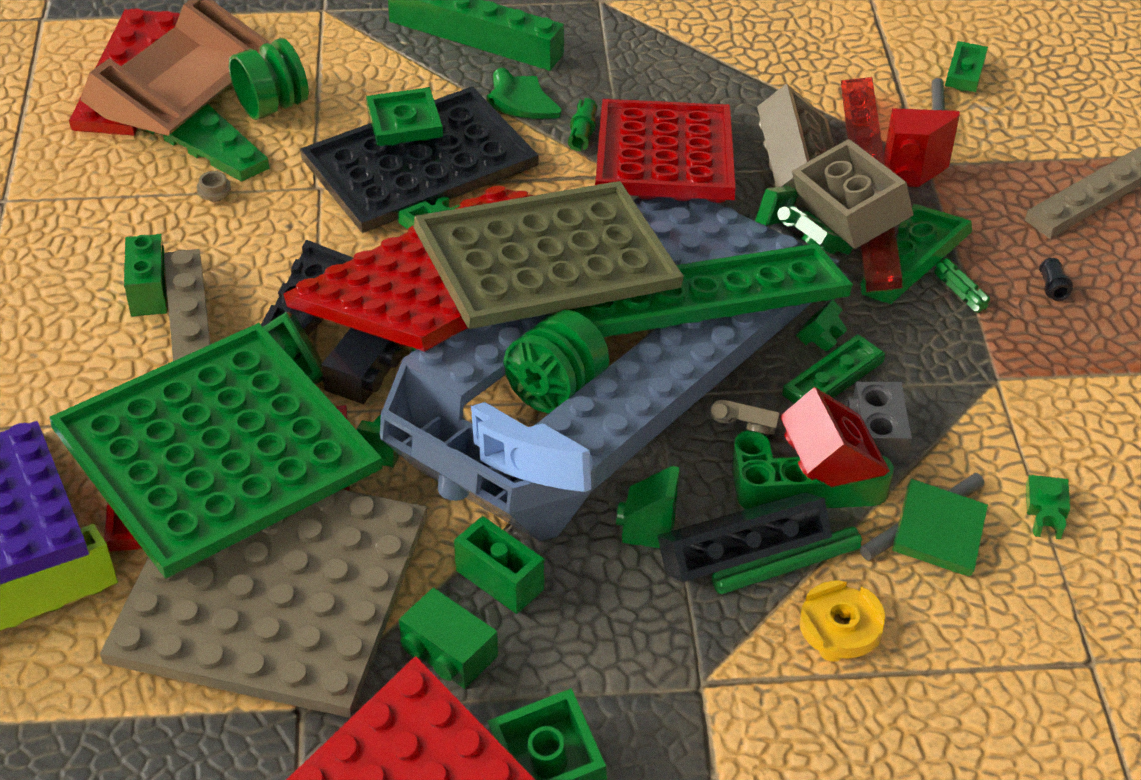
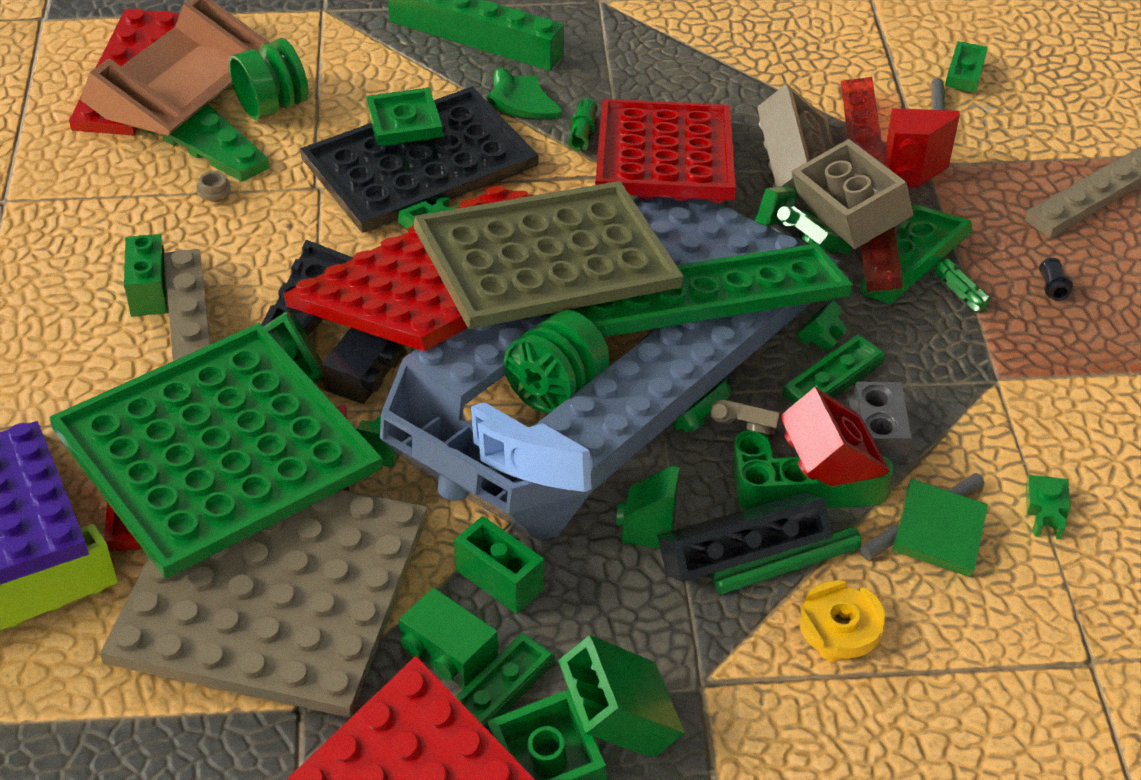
(506, 679): none -> green tile
(620, 697): none -> green brick
(693, 417): none -> green plate

